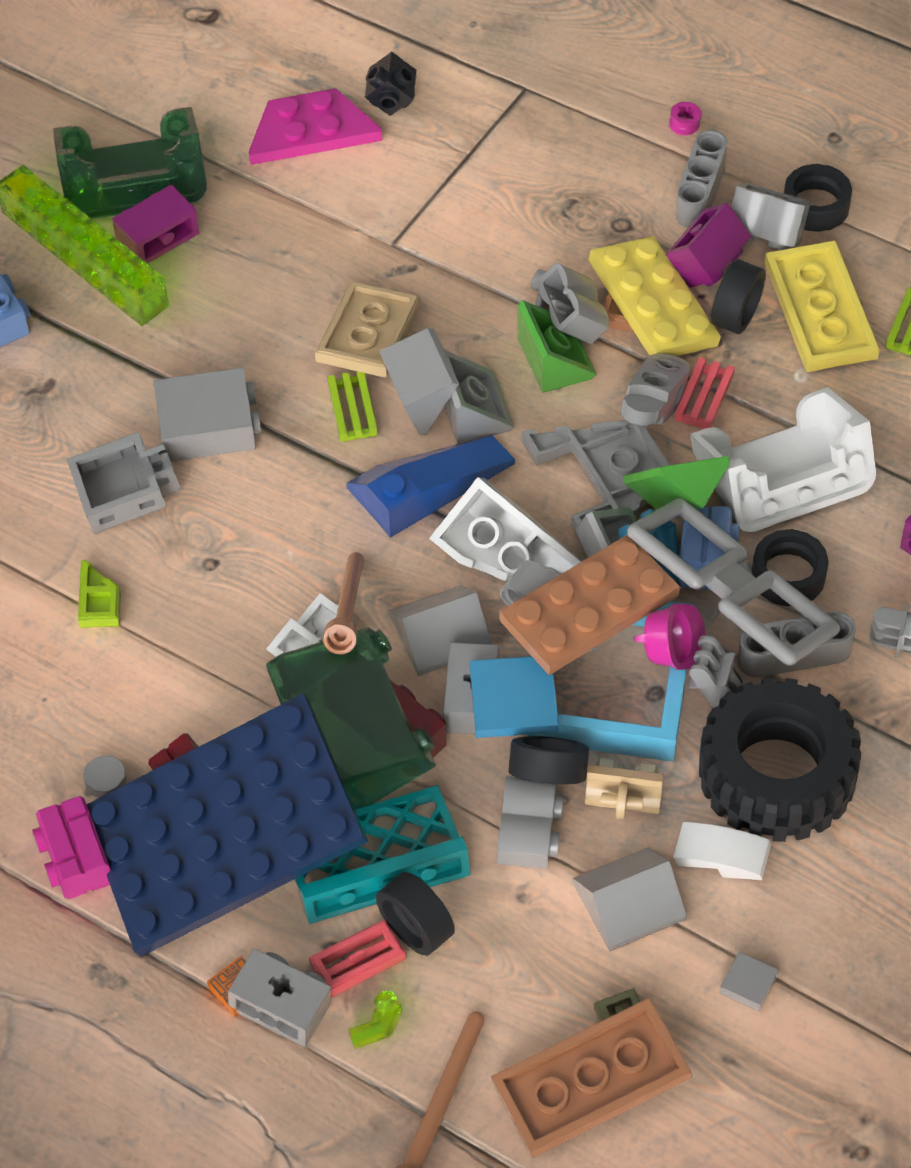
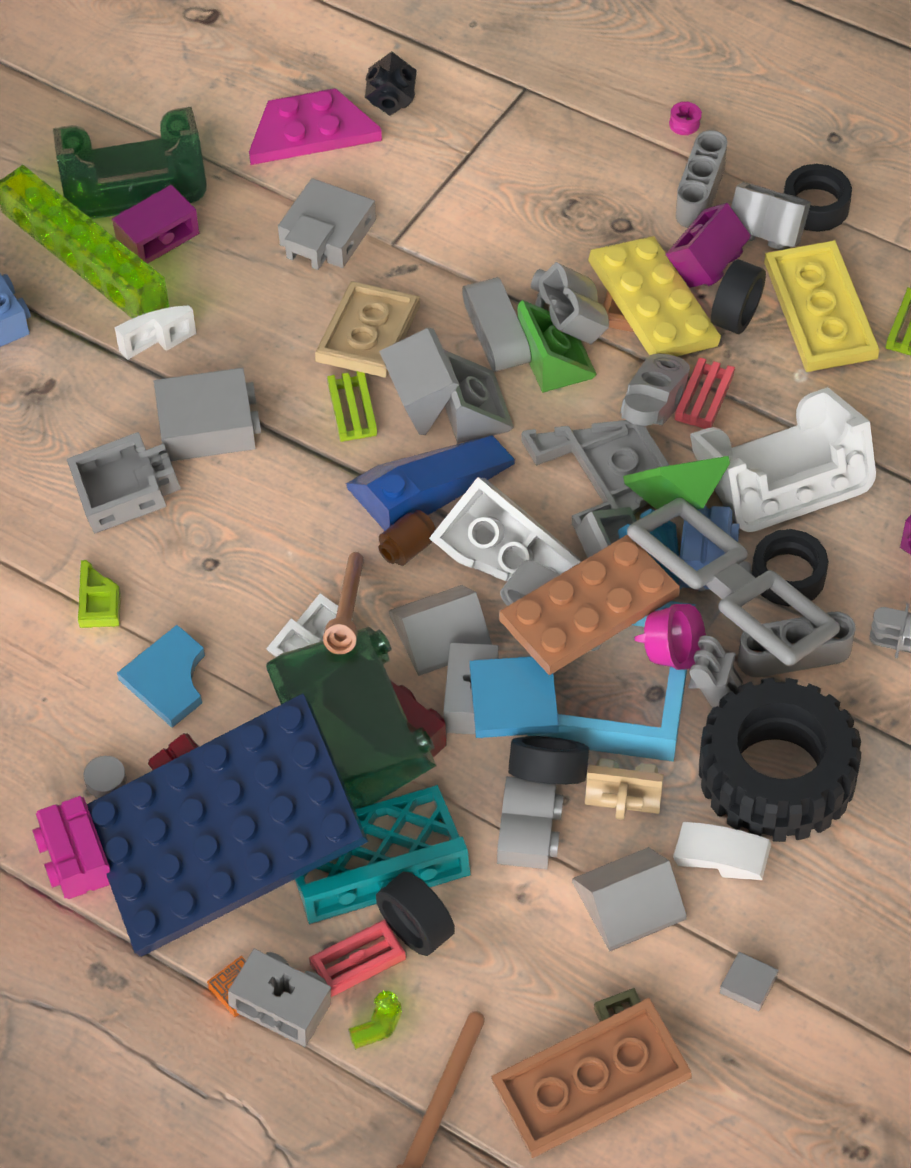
(162, 326): none -> white slope
(164, 676): none -> dark azure tile
(326, 224): none -> light grey piece
(406, 538): none -> reddish brown brick
(496, 324): none -> light grey beam

